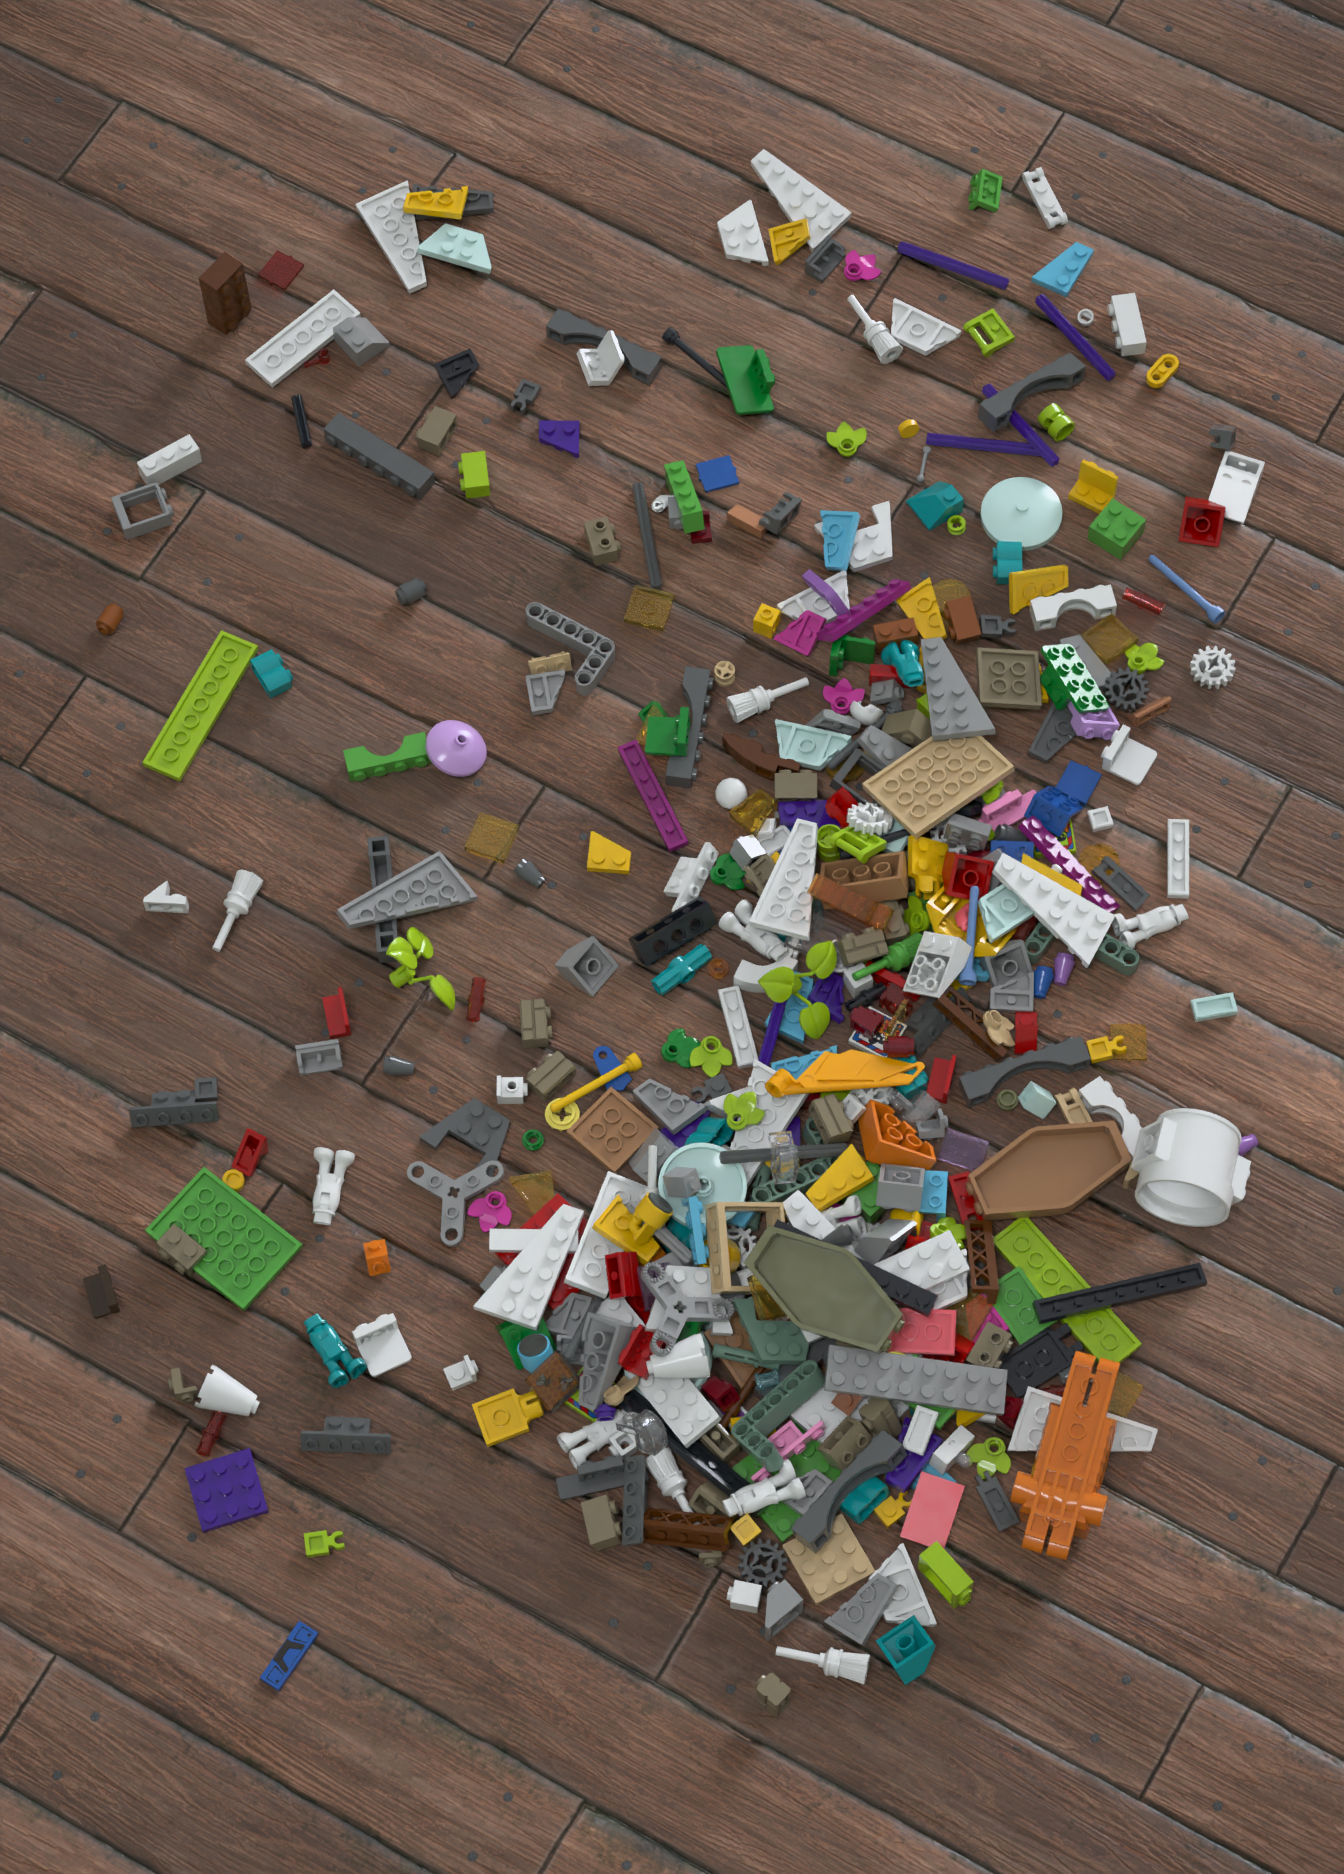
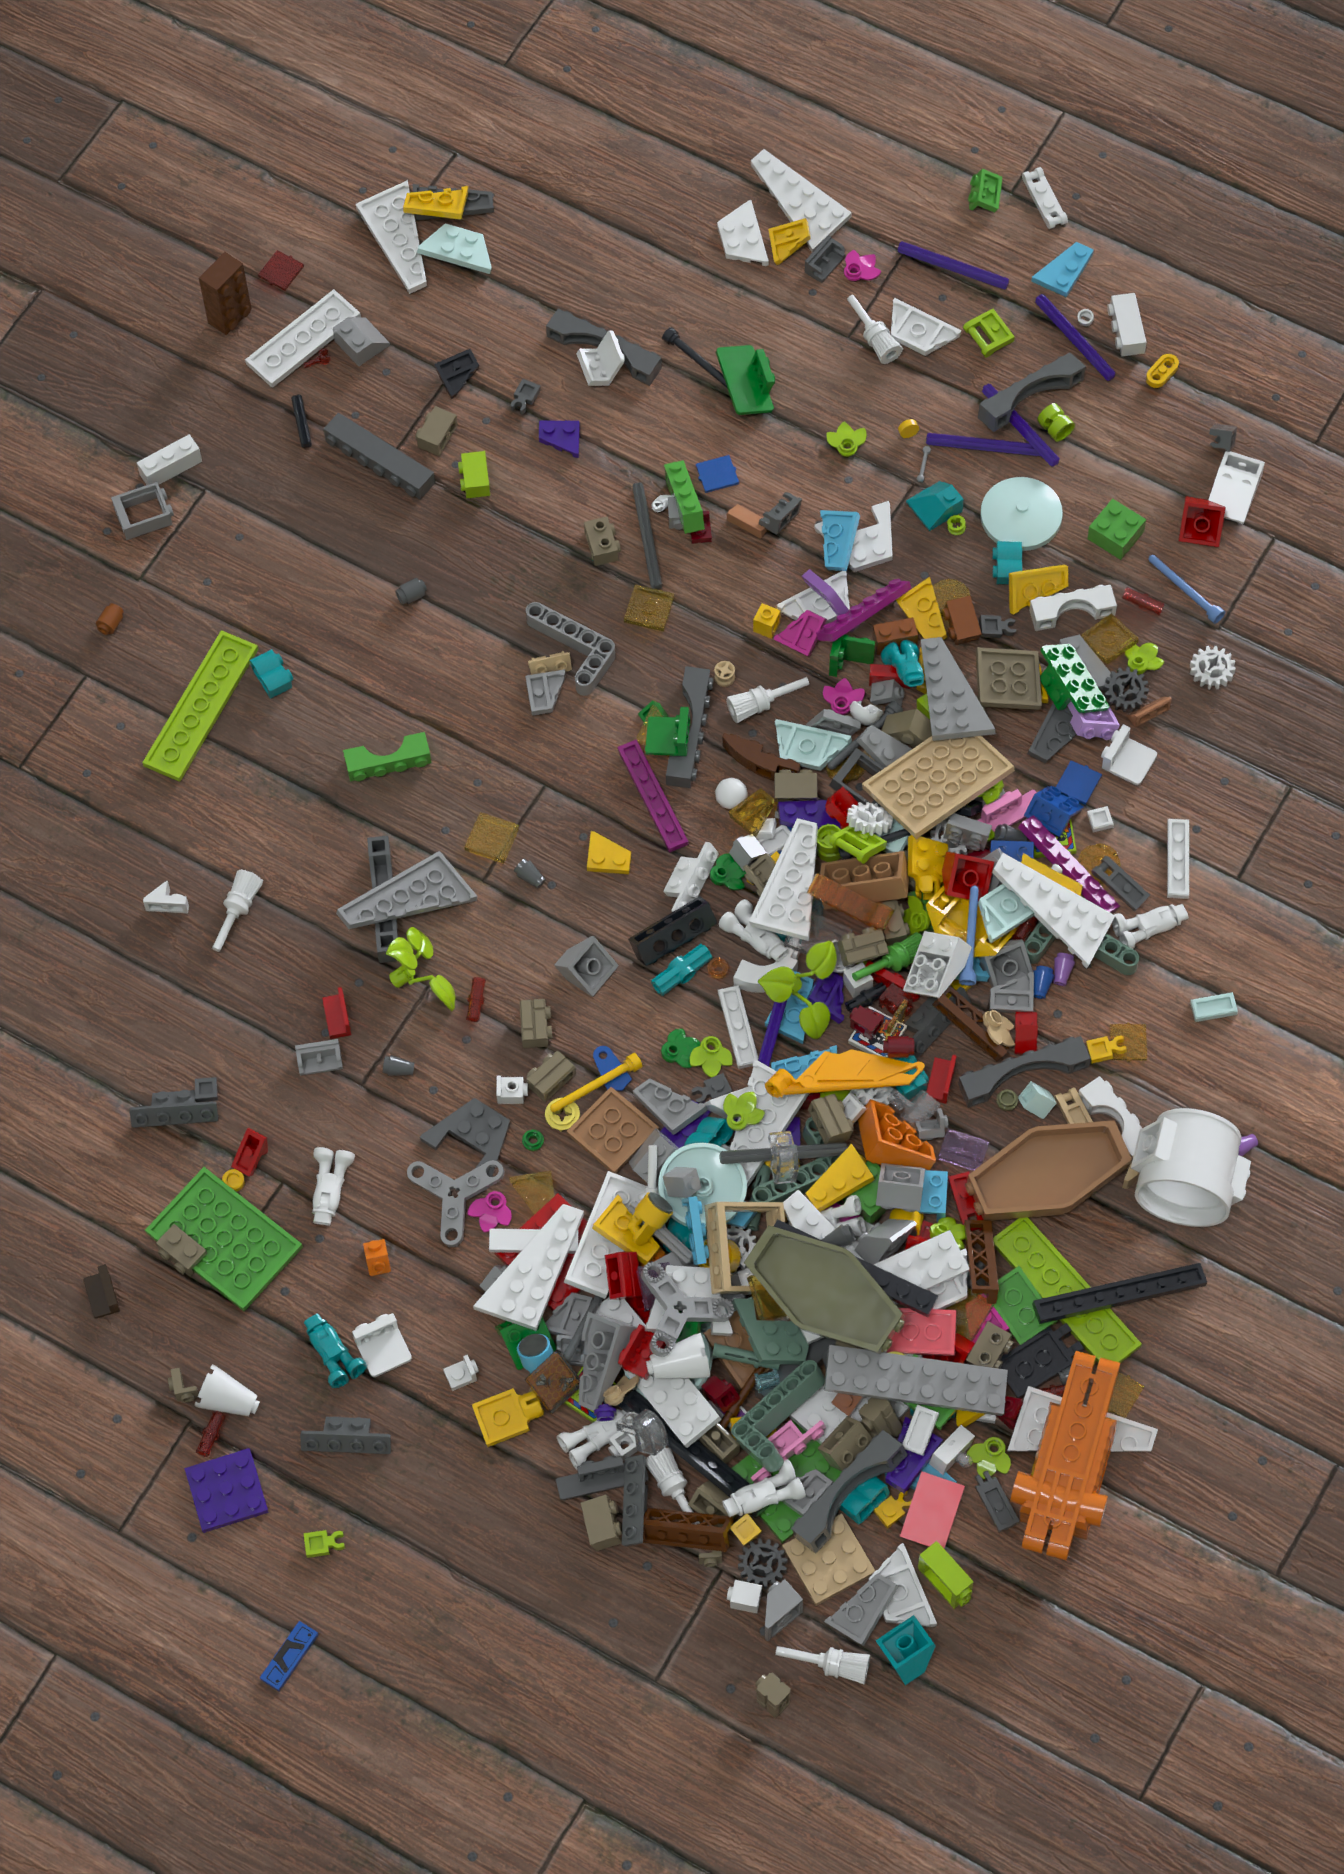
(450, 754): lavender dish -> none
(961, 917): coral arm -> none
(1094, 487): yellow bracket -> none

